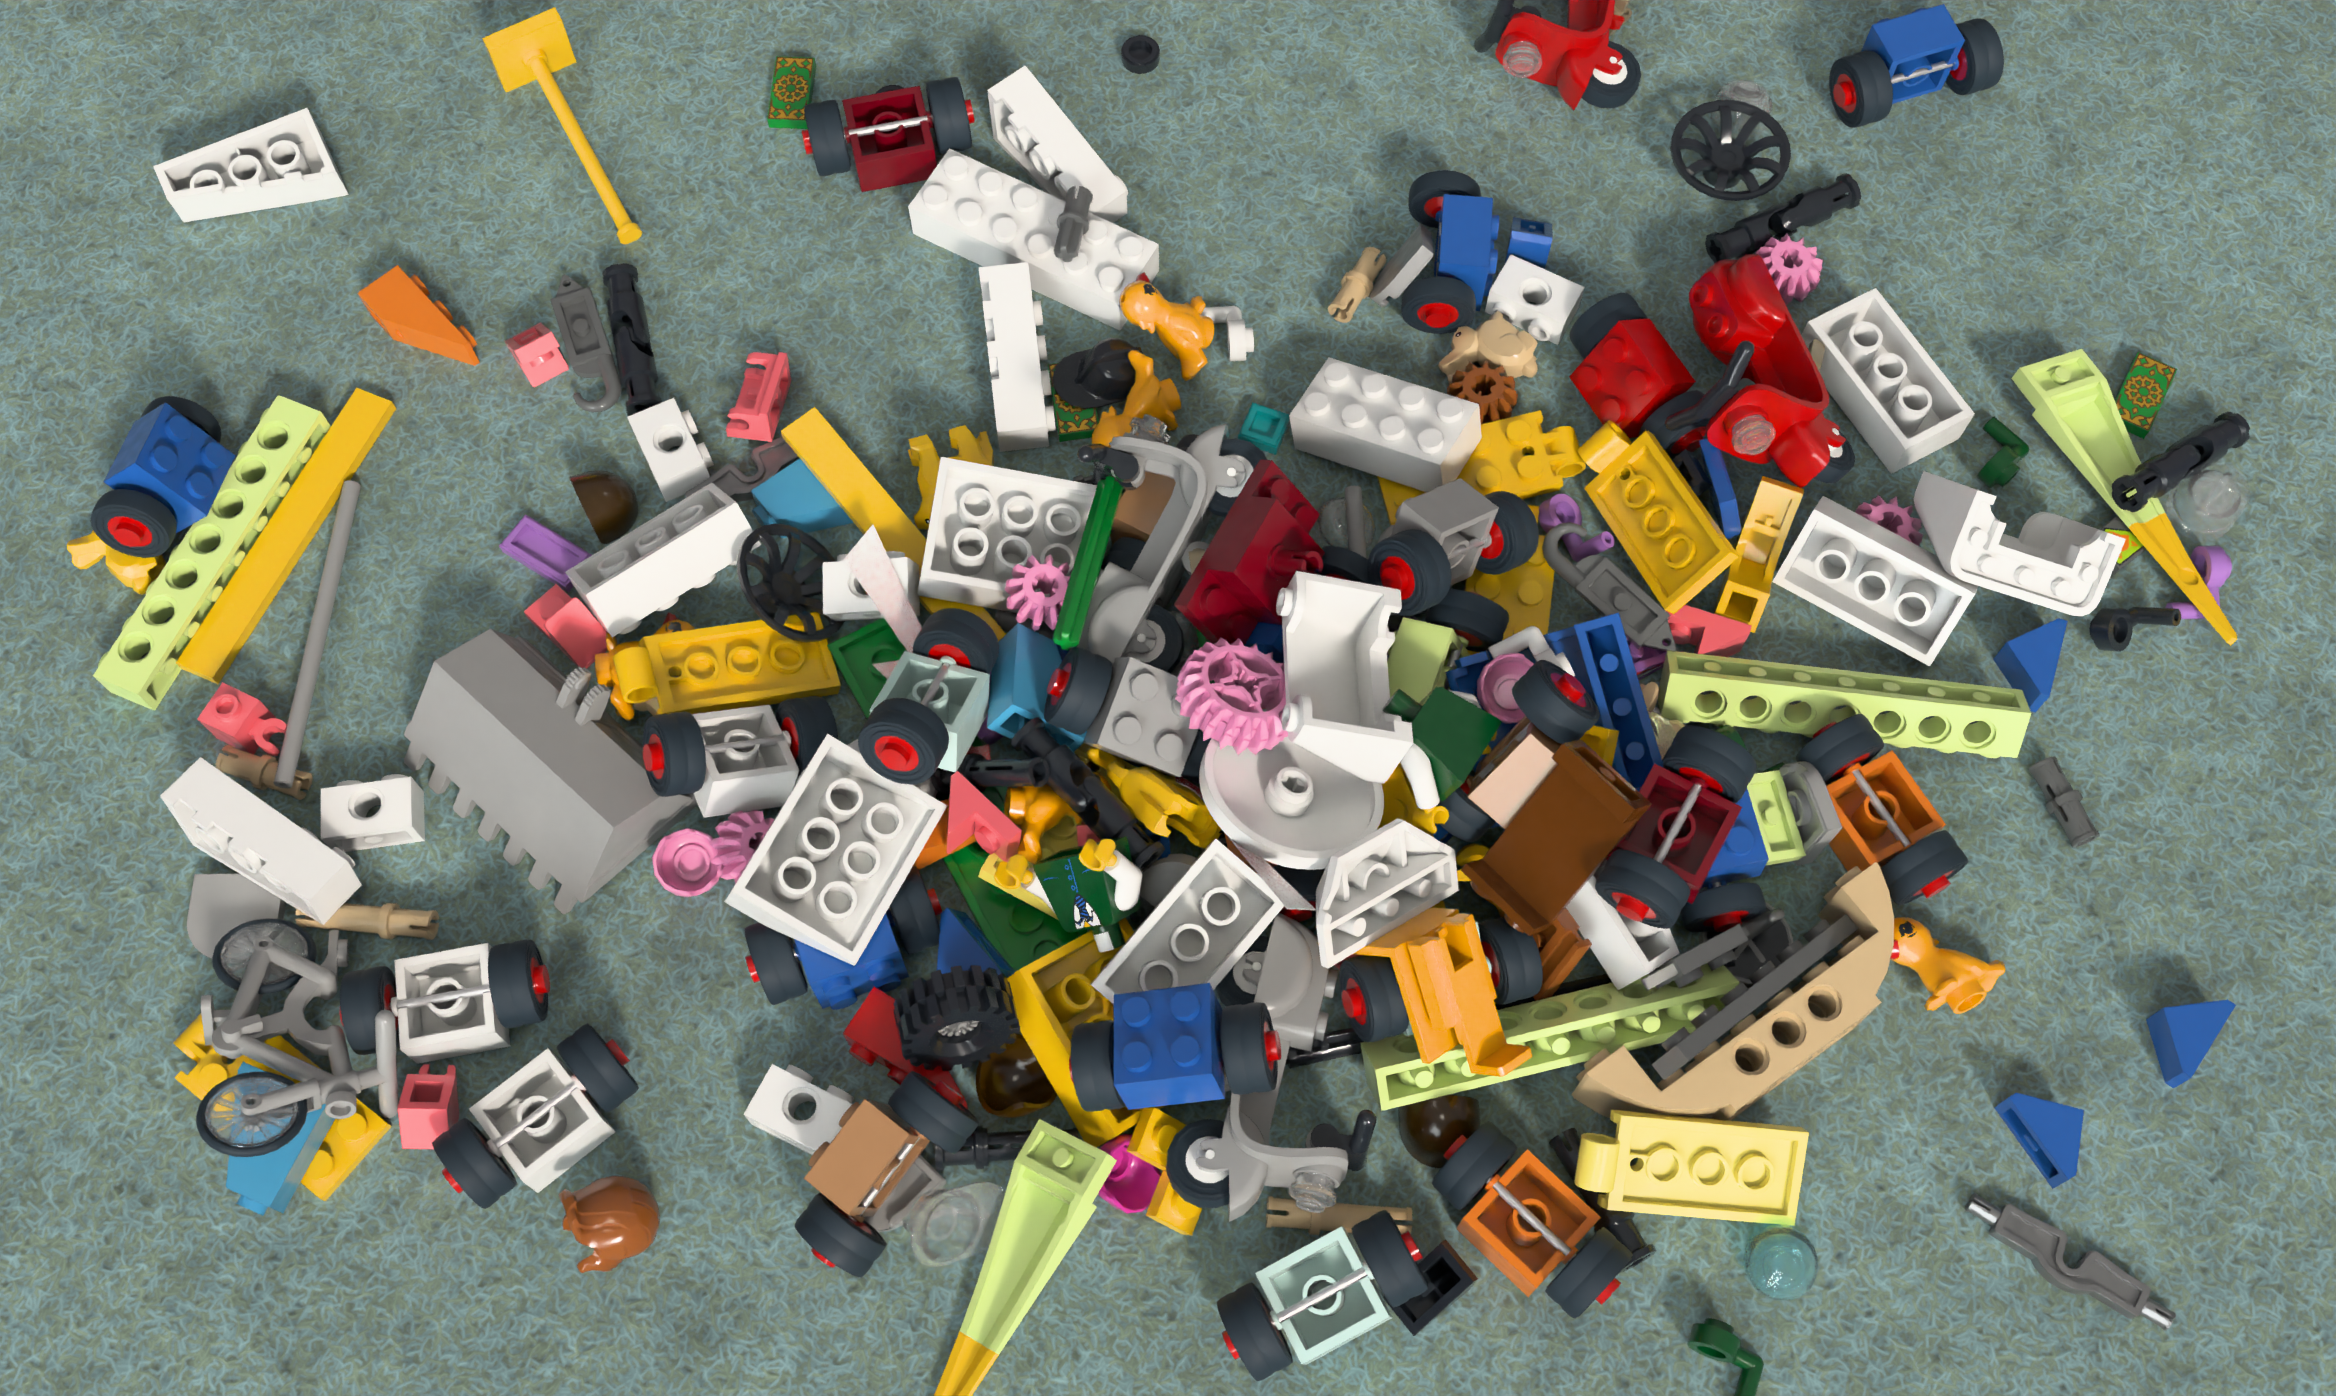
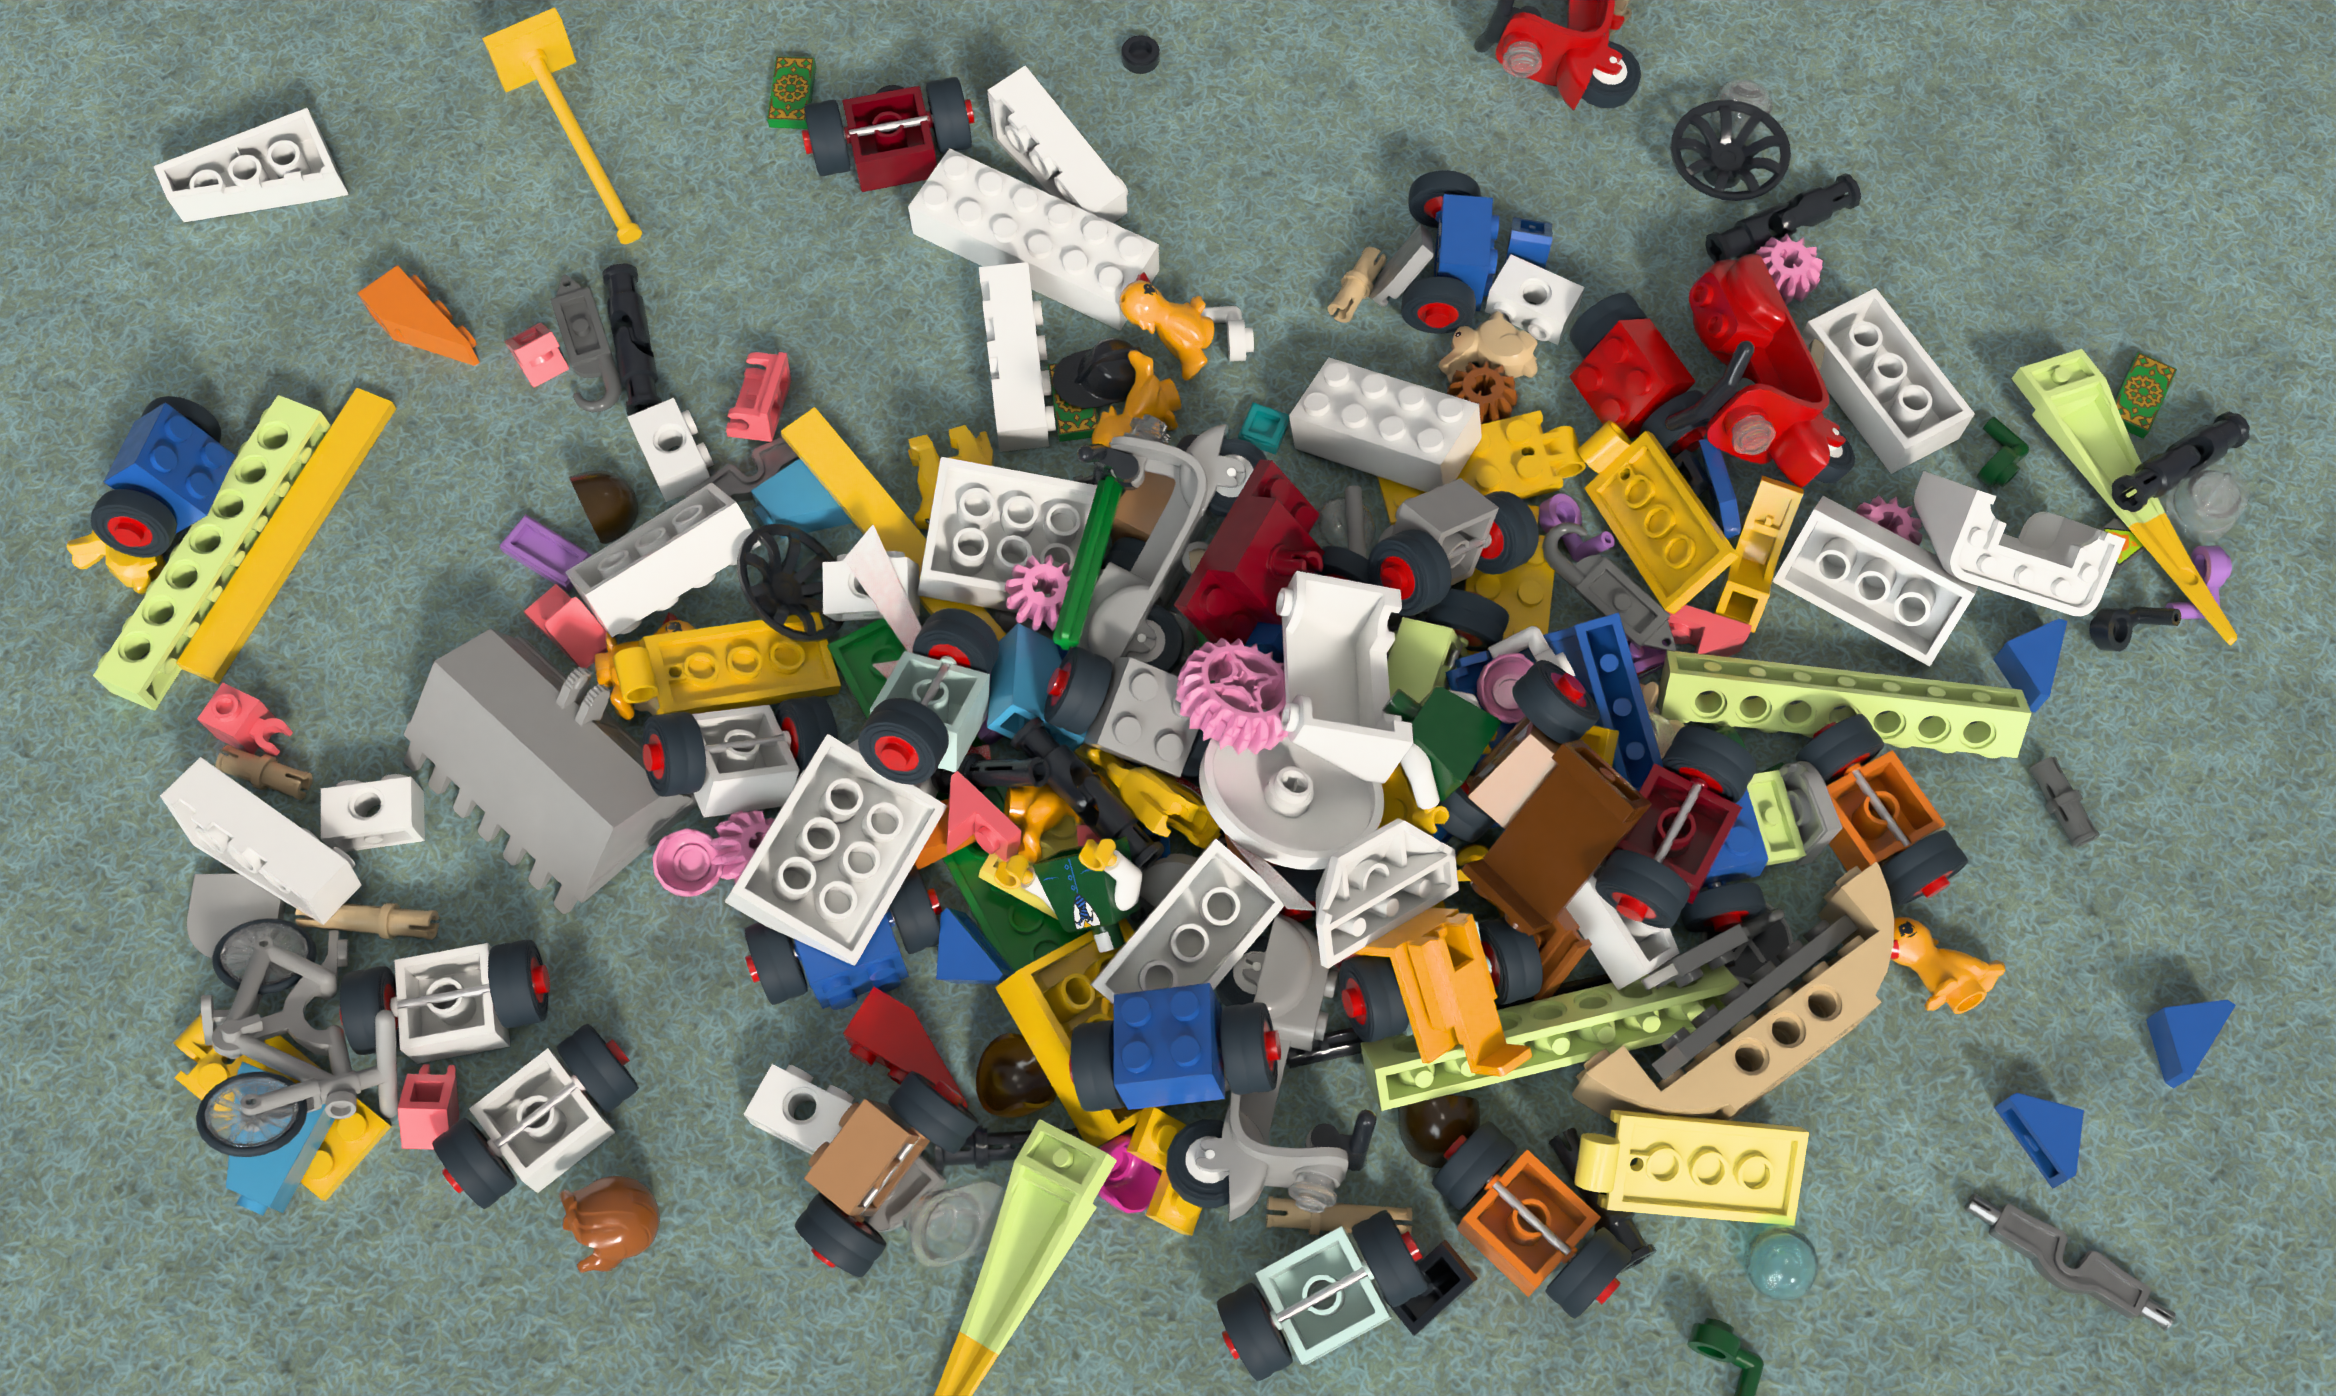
(317, 636): light grey piece -> none
(956, 1018): black bush -> none
(1073, 223): dark grey axle -> none
(1912, 59): brick -> none

